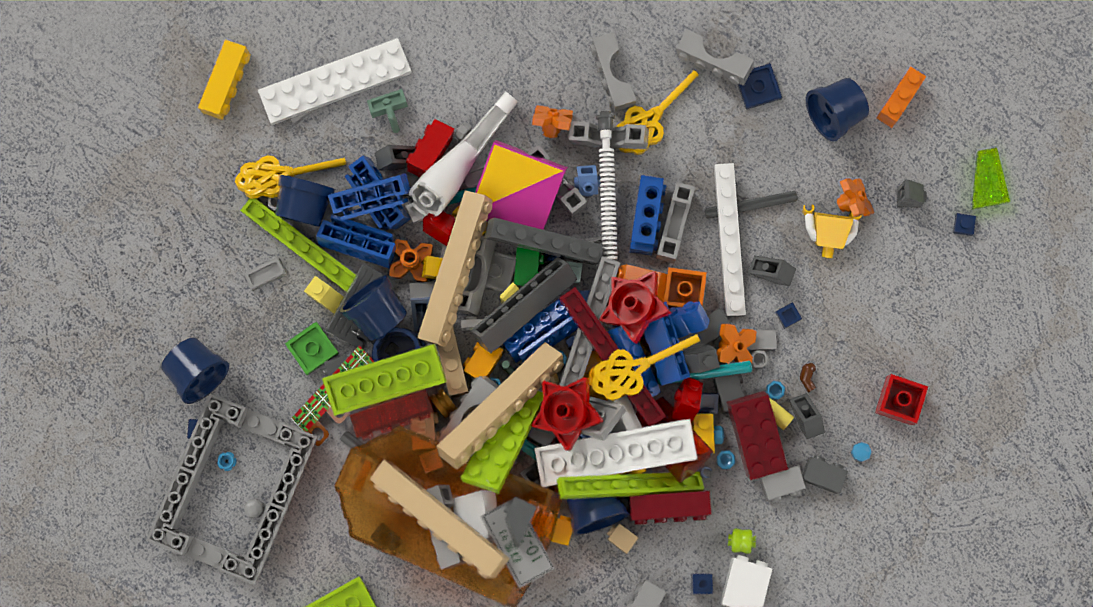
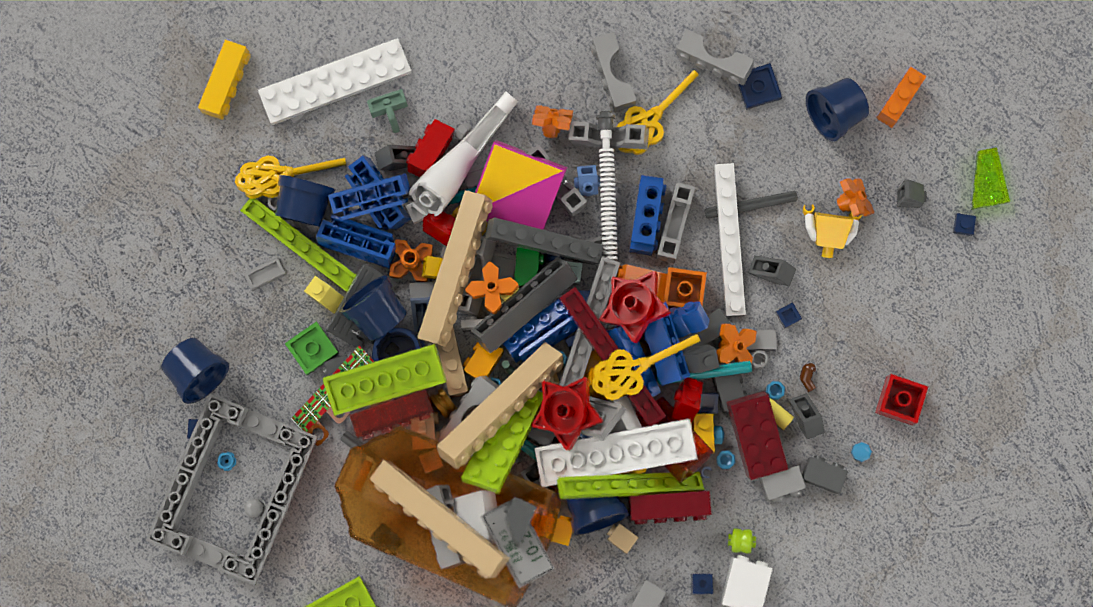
(492, 288): none -> orange plant

